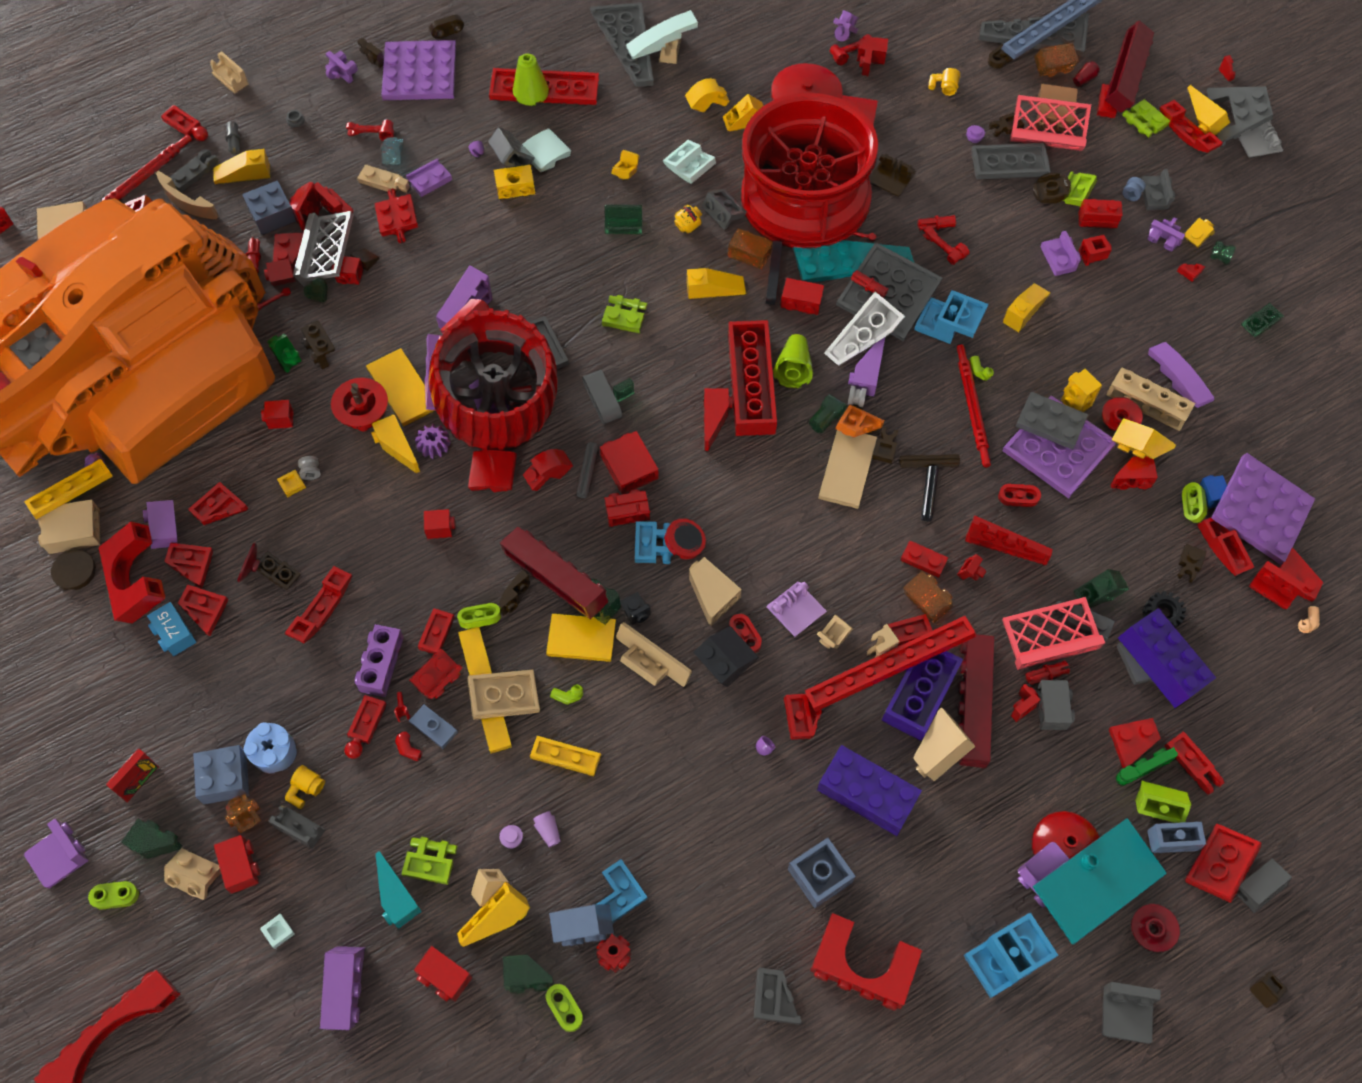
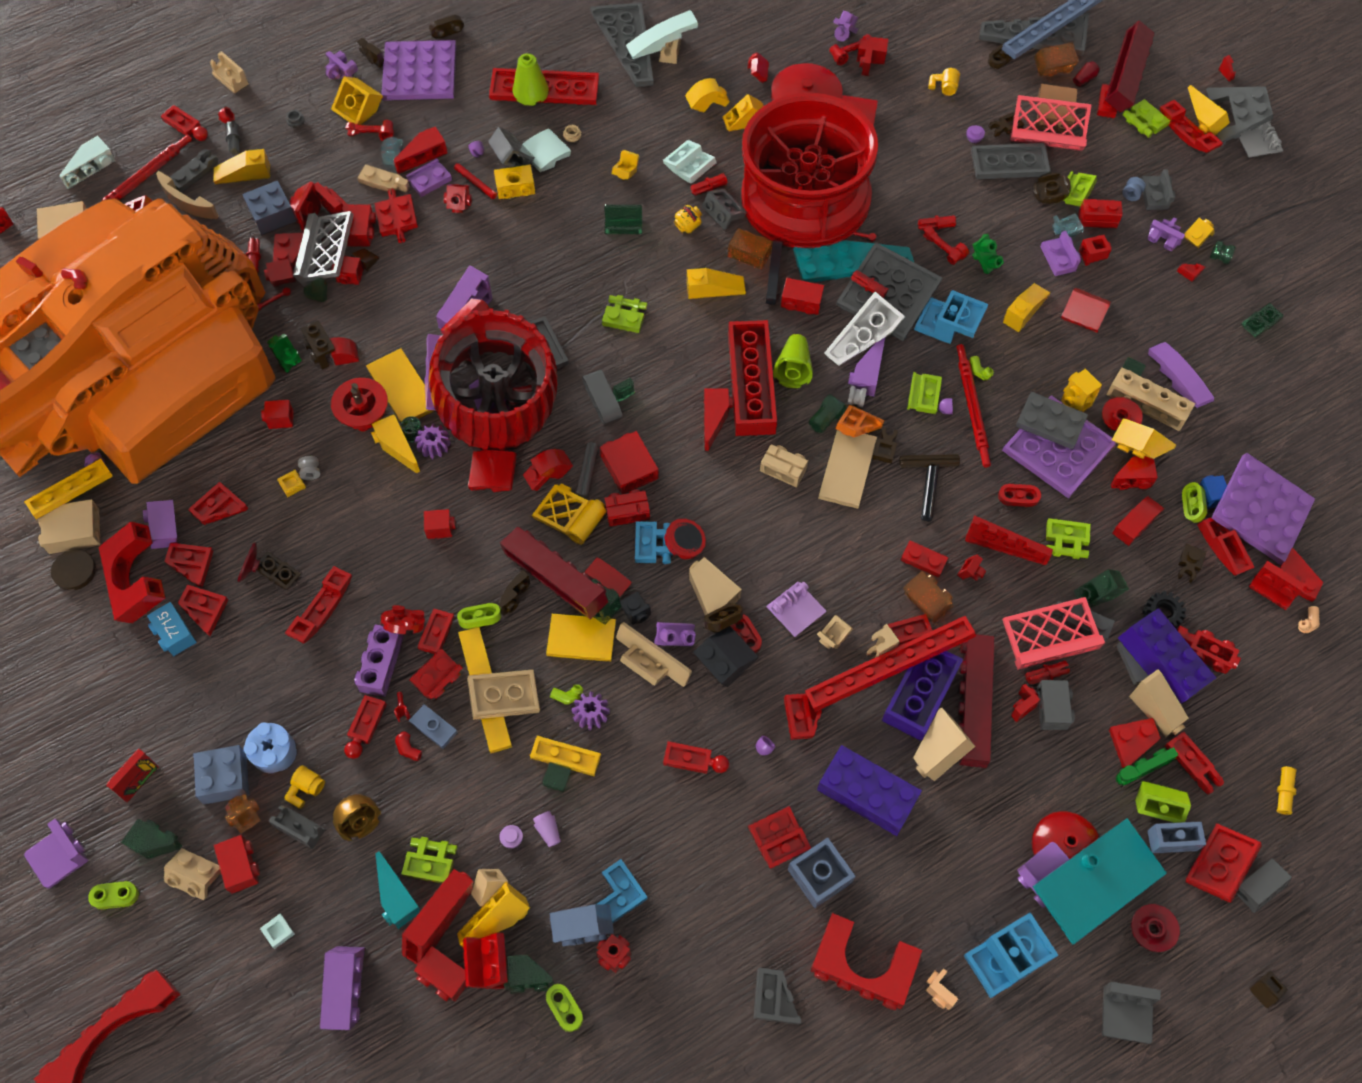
(75, 275): none -> red arm
(87, 160): none -> light aqua slope
(226, 115): none -> red hinge
(345, 351): none -> red brick
(356, 100): none -> yellow slope
(356, 816): none -> pearl gold cylinder
(362, 225): none -> red brick
(402, 619): none -> red plate
(413, 424): none -> clear green wheel
(422, 149): none -> red slope
(436, 916): none -> red slope
(462, 193): none -> red brick
(474, 180): none -> red bar
(485, 961): none -> red bracket
(556, 777): none -> clear green tile
(572, 133): none -> tan plate
(583, 519): none -> yellow piece
(590, 703): none -> medium lavender gear
(608, 576): none -> red slope
(675, 634): none -> medium lavender hips
(693, 758): none -> red plate
(709, 184): none -> red axle
(723, 617): none -> dark brown plate
(758, 67): none -> red tile
(779, 837): none -> red slope
(784, 465): none -> tan brick
(892, 175): dark brown hinge -> none
(924, 393): none -> lime plate
(941, 996): none -> light nougat bracket
(945, 406): none -> medium lavender hinge
(986, 254): none -> green hips
(1068, 532): none -> lime plate
(1069, 224): none -> clear light blue bracket
(1085, 309): none -> slope
(1134, 366): none -> clear green tile
(1137, 520): none -> red slope
(1160, 703): none -> tan slope
(1215, 653): none -> red brick
(1286, 790): none -> yellow pin

